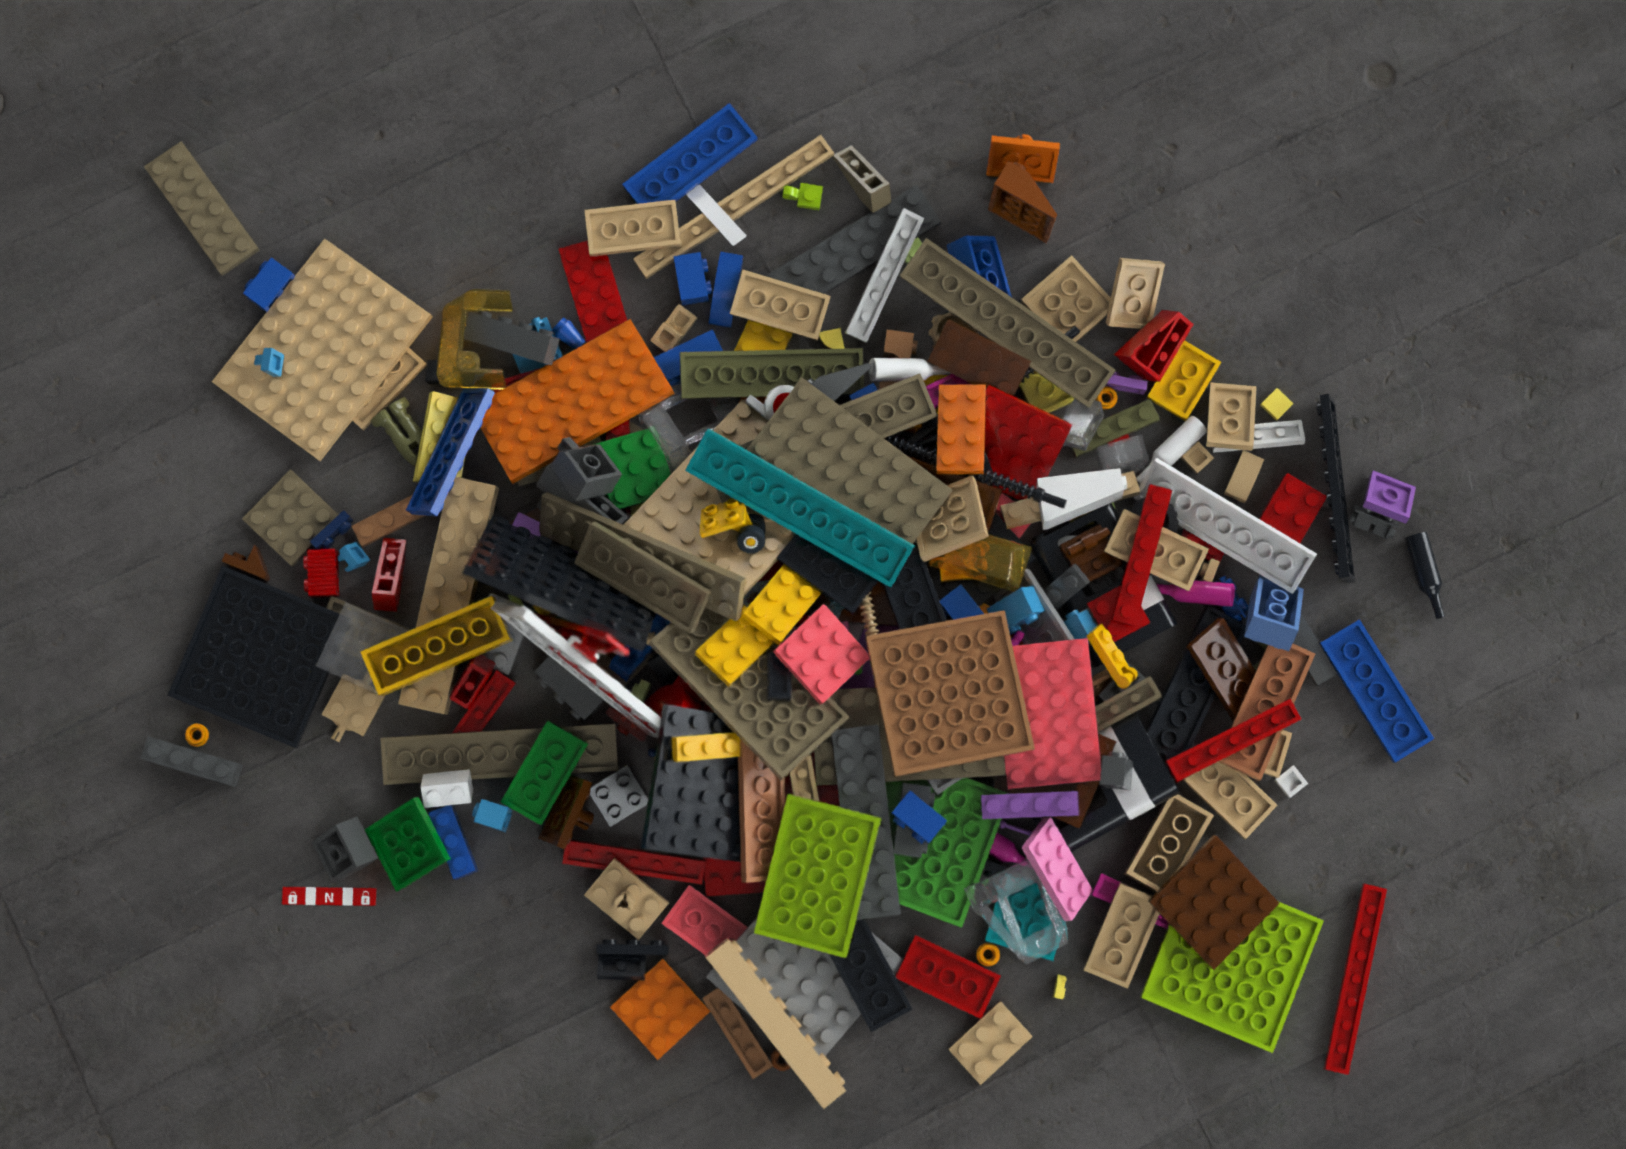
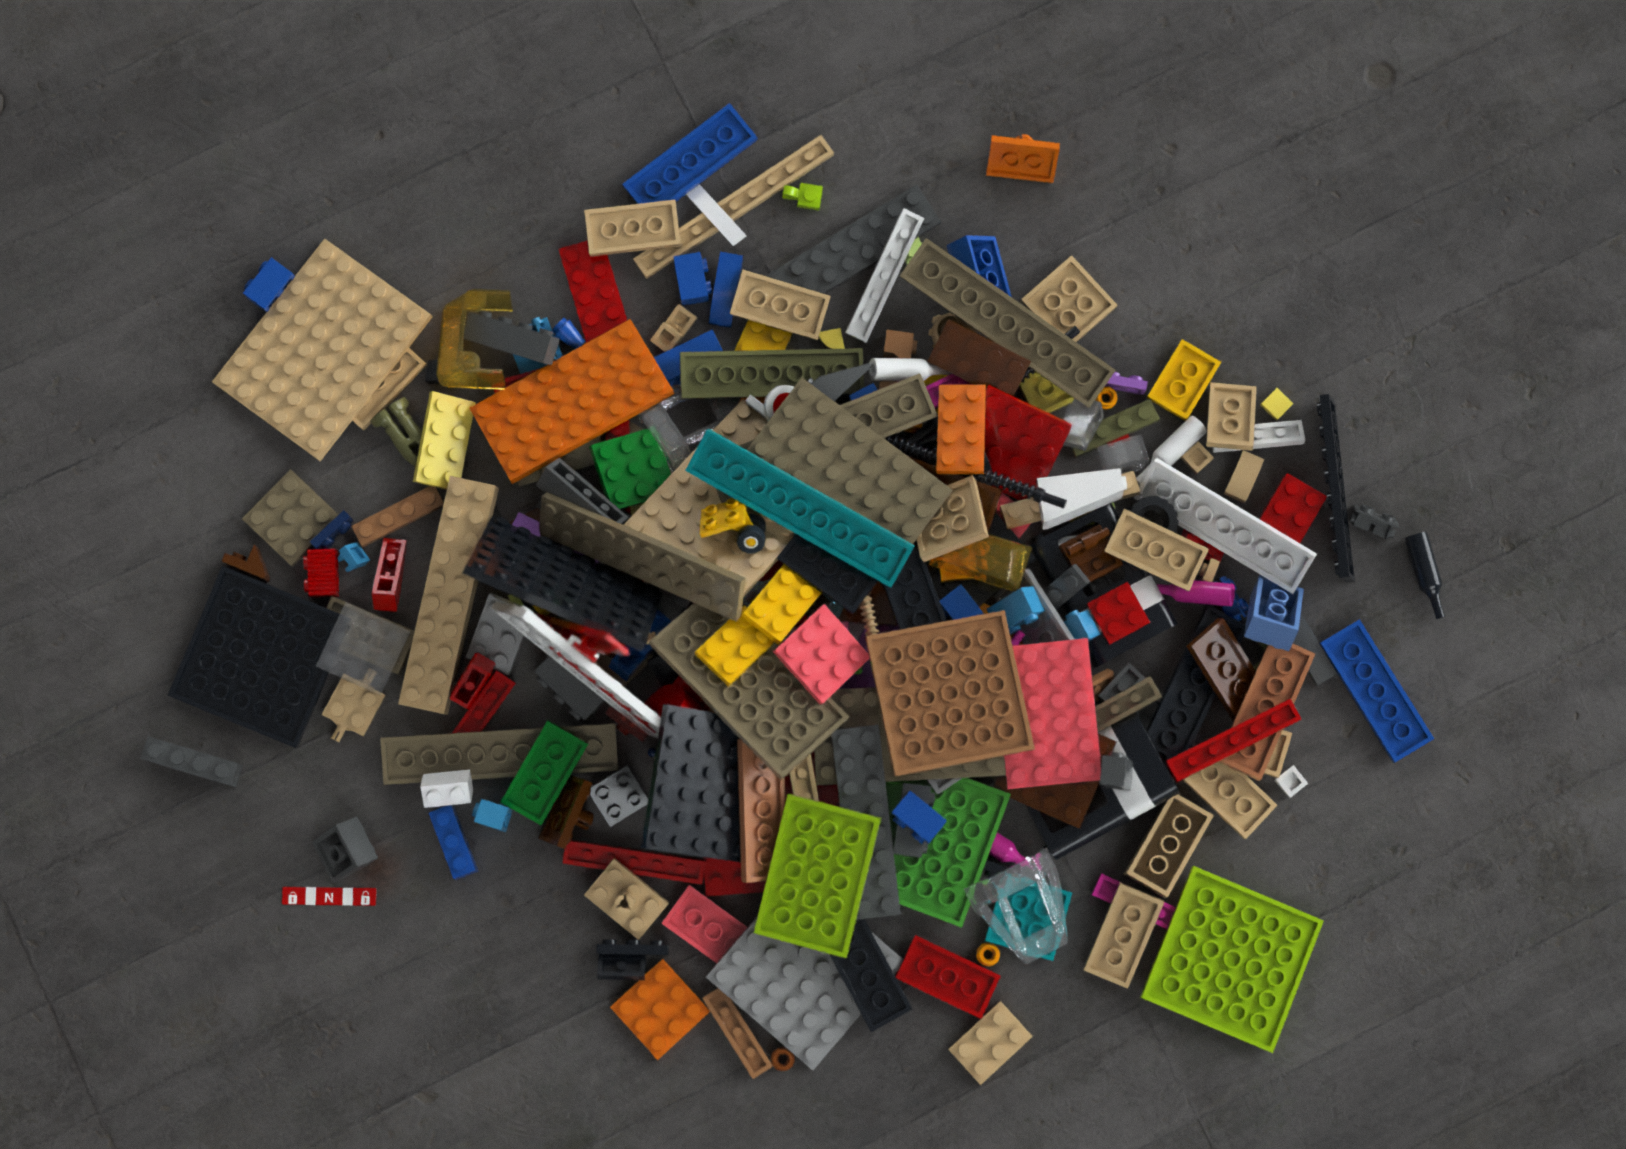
(189, 735): light orange plate -> none
(201, 208): dark tan plate -> none
(270, 362): dark azure tile -> none
(407, 844): green plate -> none
(436, 646): yellow brick -> none
(450, 451): blue plate -> none
(585, 470): dark grey hinge -> none
(640, 690): yellowish green plate -> none
(642, 577): dark tan plate -> none
(705, 746): yellow plate -> none
(775, 1023): tan brick -> none
(778, 679): black tile -> none
(864, 179): dark tan slope -> none
(1003, 824): medium lavender hinge -> none
(1022, 202): dark orange slope -> none
(1030, 805): medium lavender arch -> none
(1057, 869): bright pink plate -> none
(1059, 990): light yellow tile -> none
(1112, 657): yellow plate -> none
(1134, 293): tan plate -> none
(1142, 555): red plate -> none
(1155, 345): red wedge -> none
(1213, 902): reddish brown plate -> none
(1355, 979): red plate -> none
(1389, 497): medium lavender plate -> none

